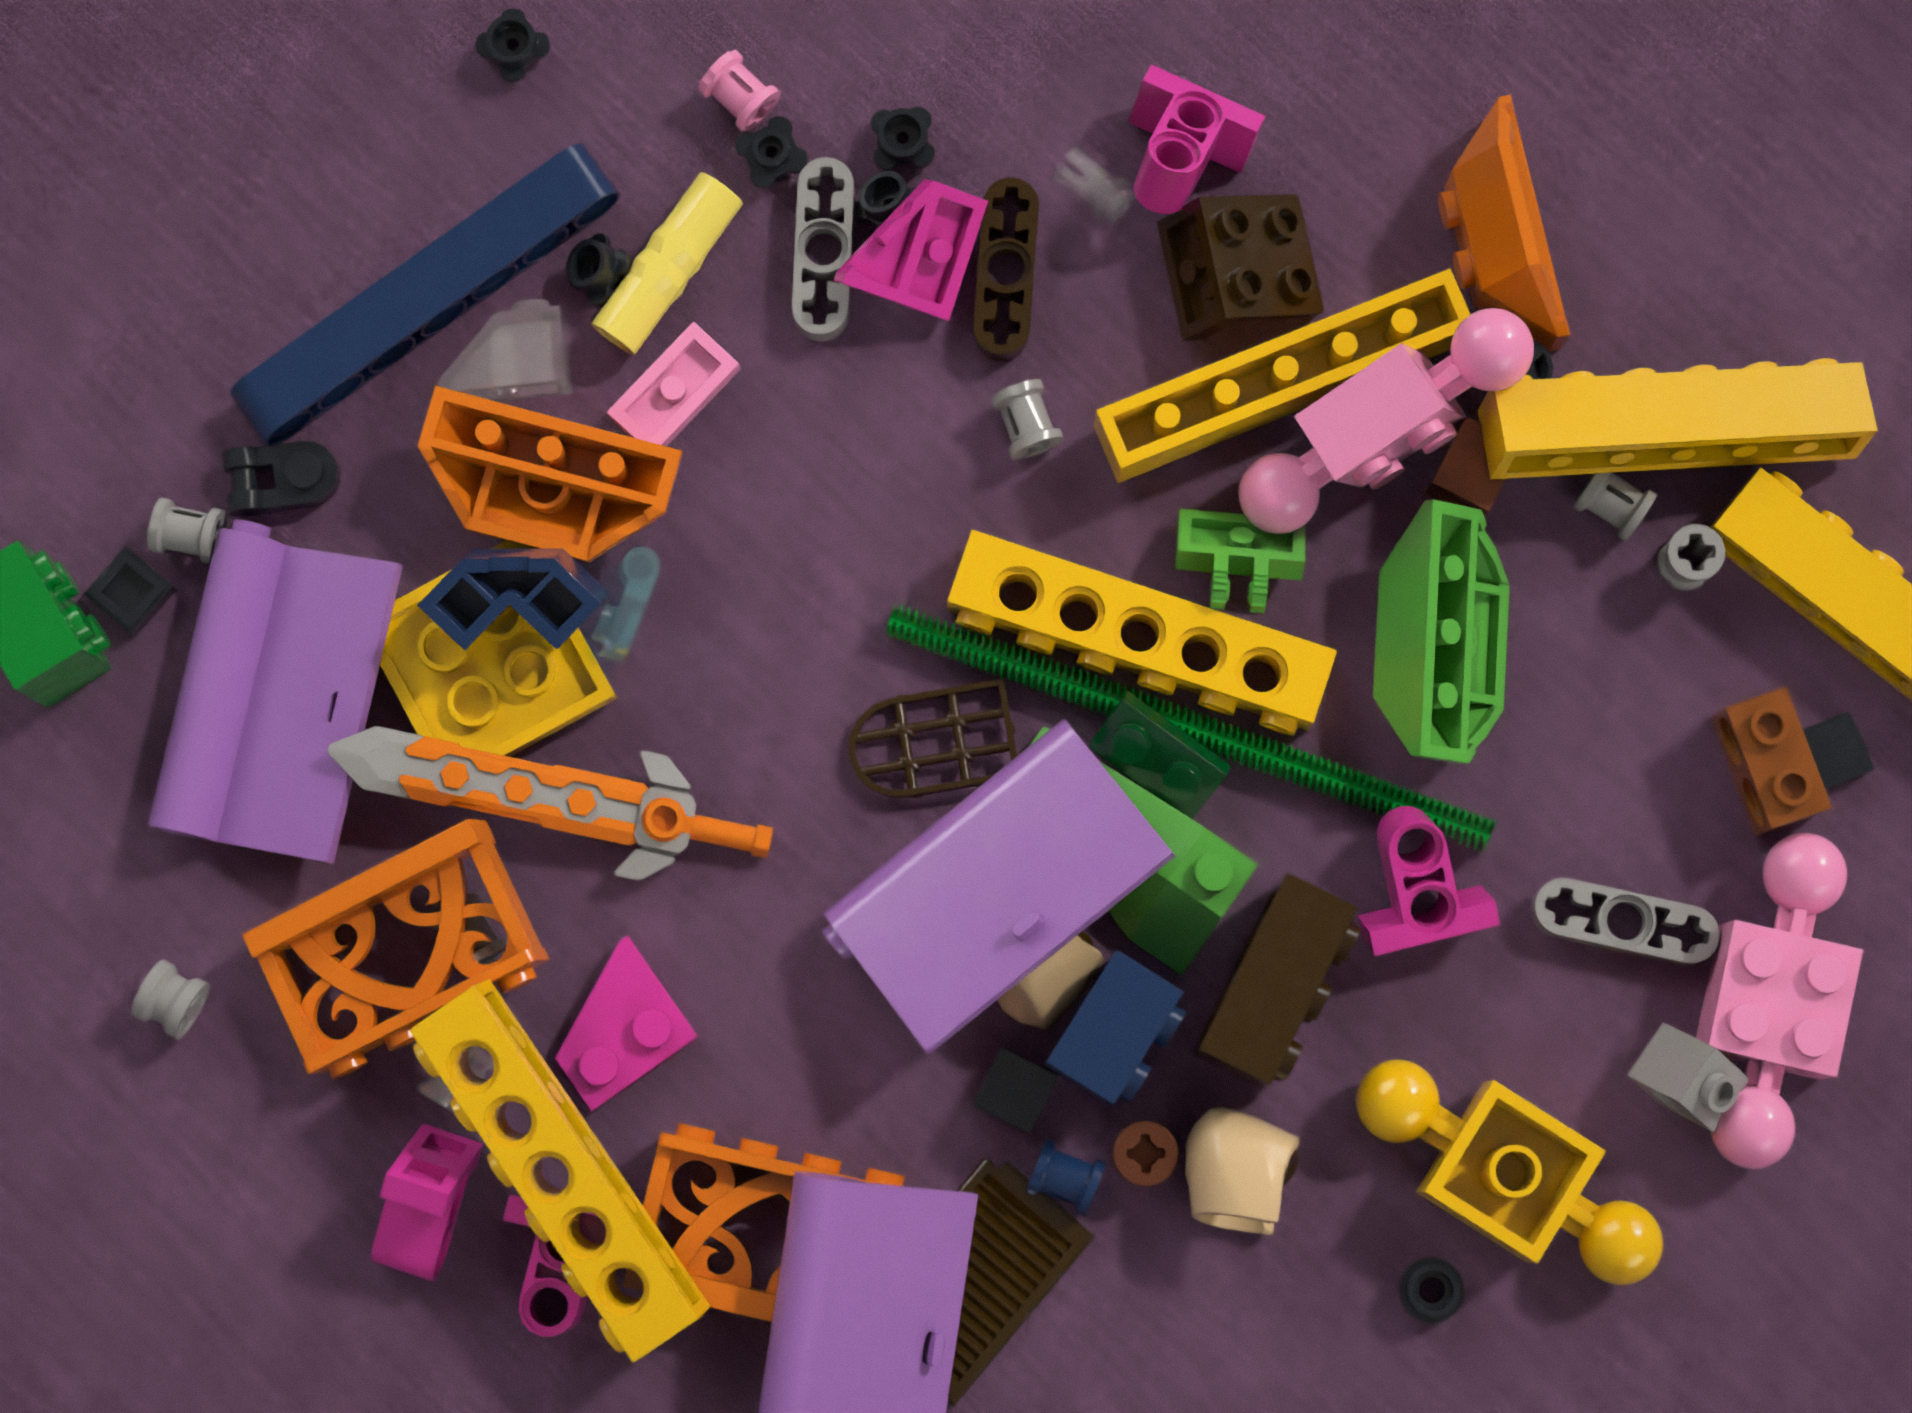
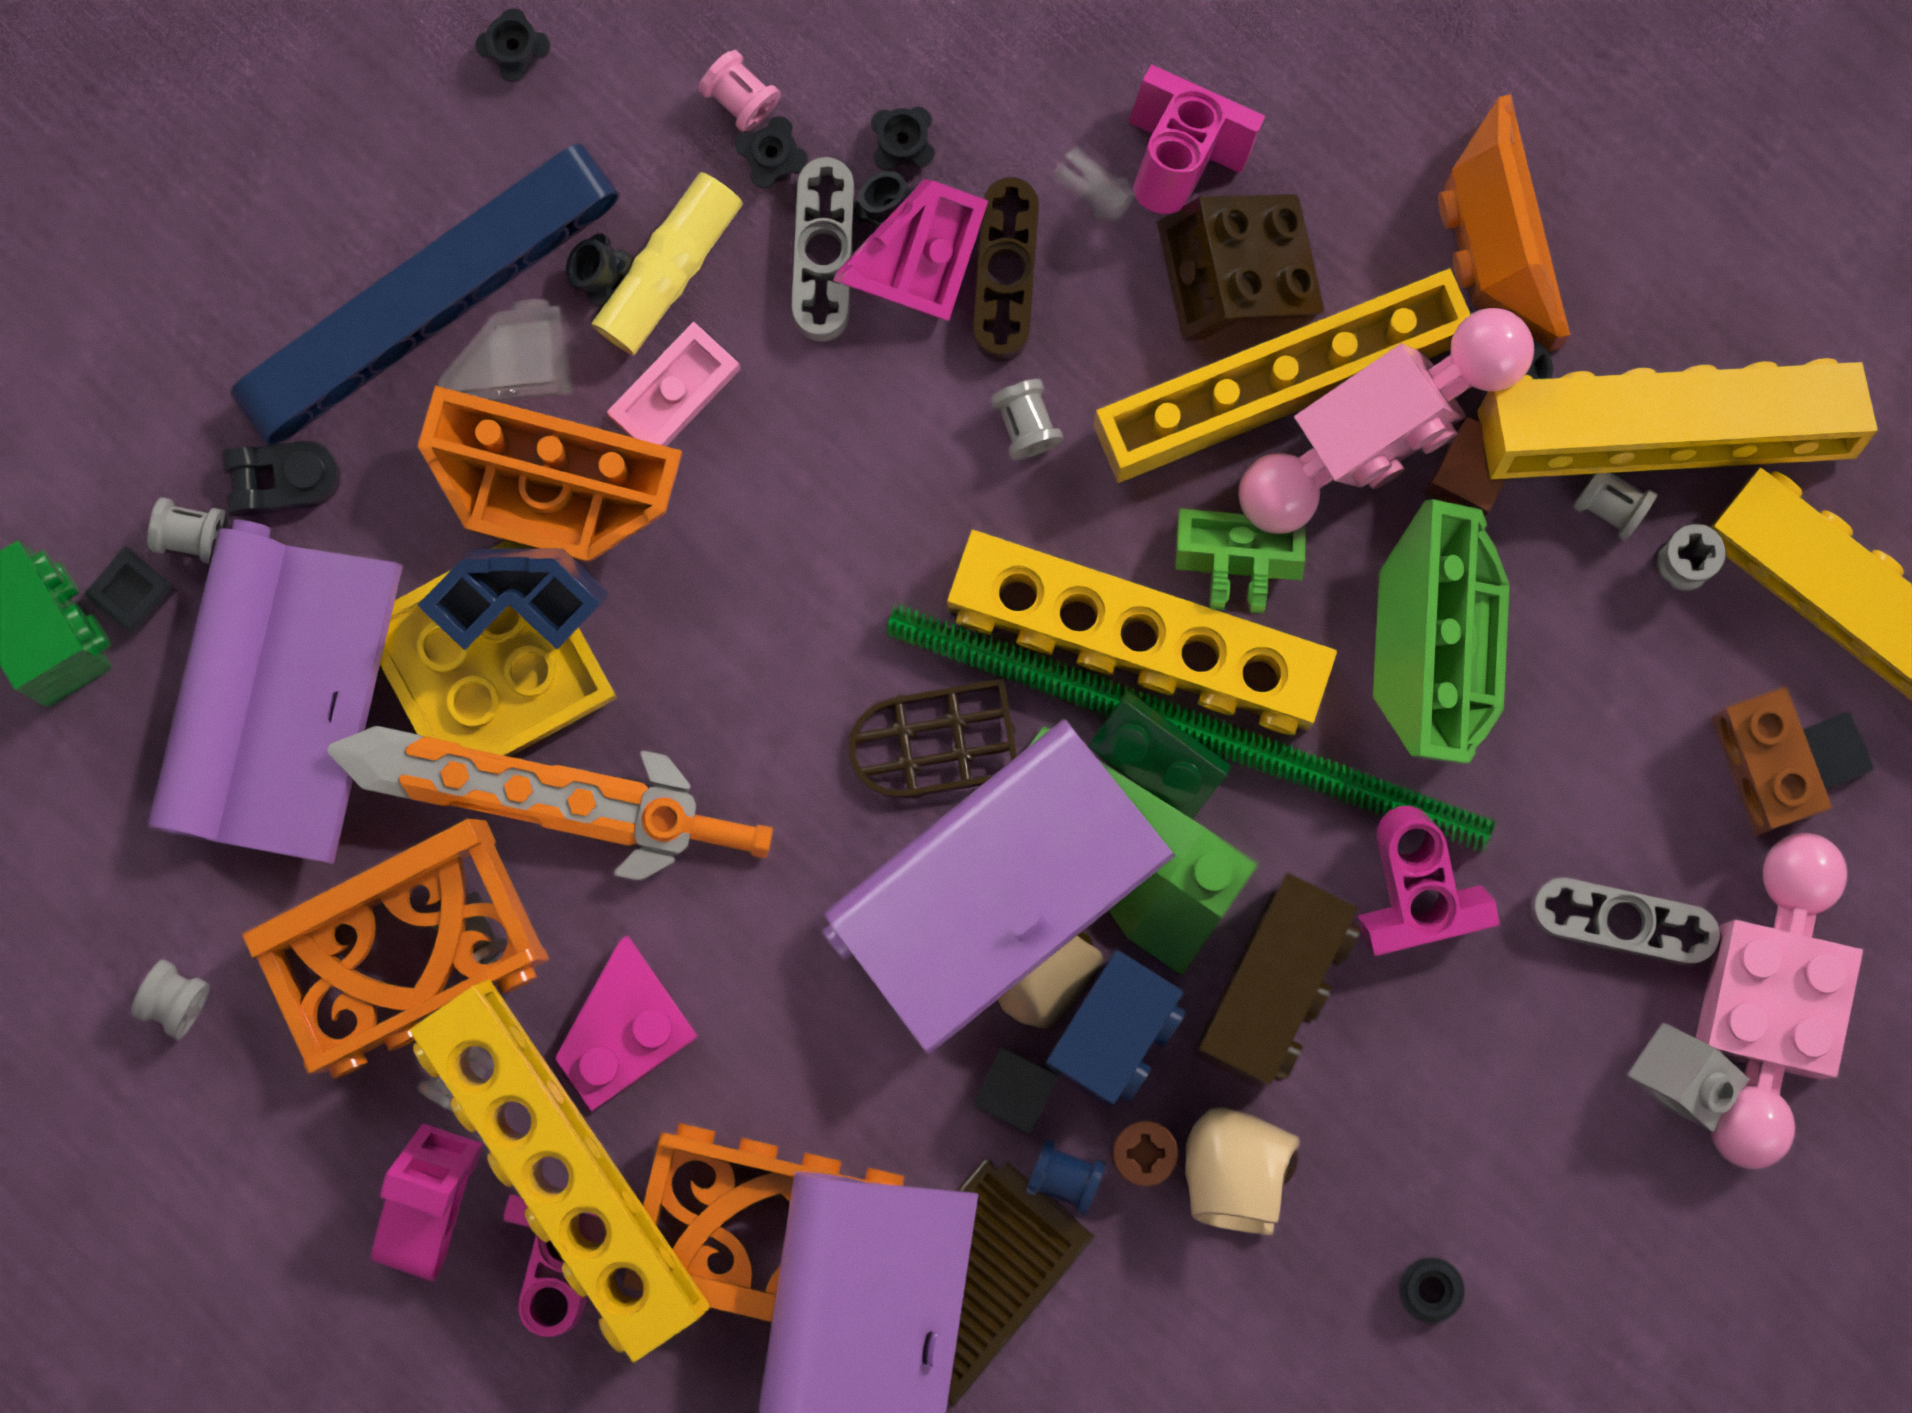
(620, 623): clear light blue plate -> none
(1510, 1171): yellow brick -> none

